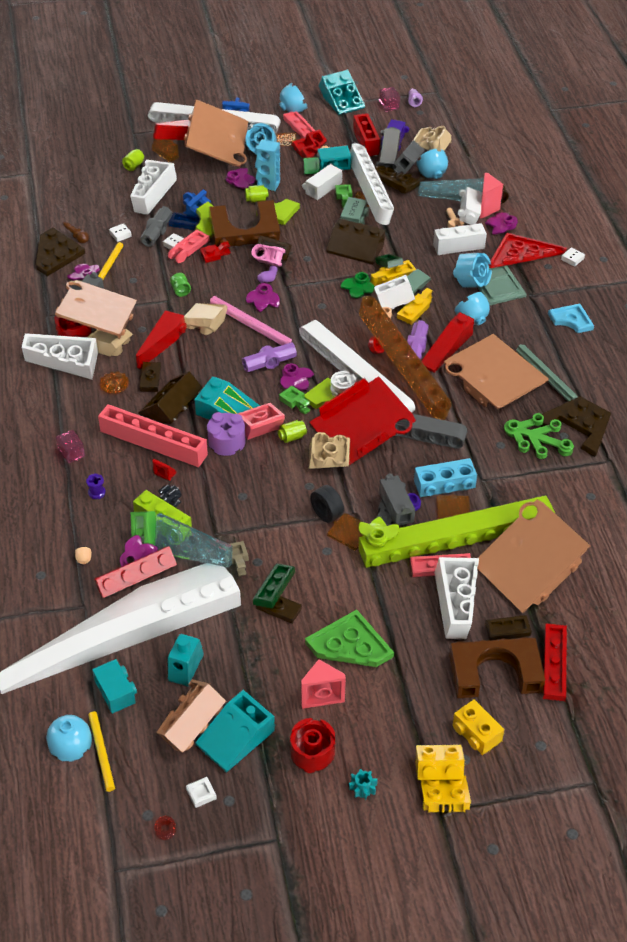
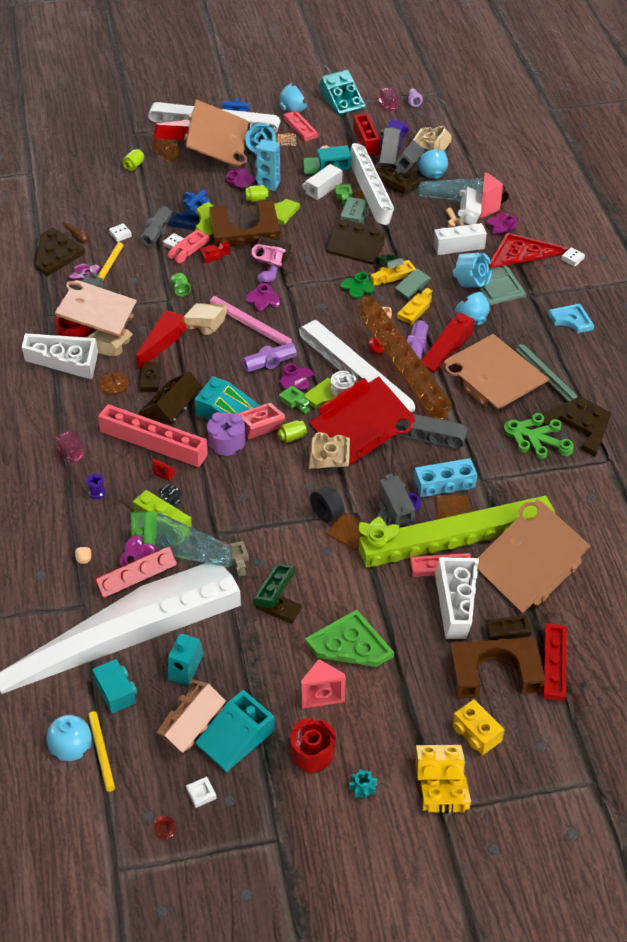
(152, 185): white wedge -> none
(308, 146): red slope -> none
(395, 292): white brick -> none

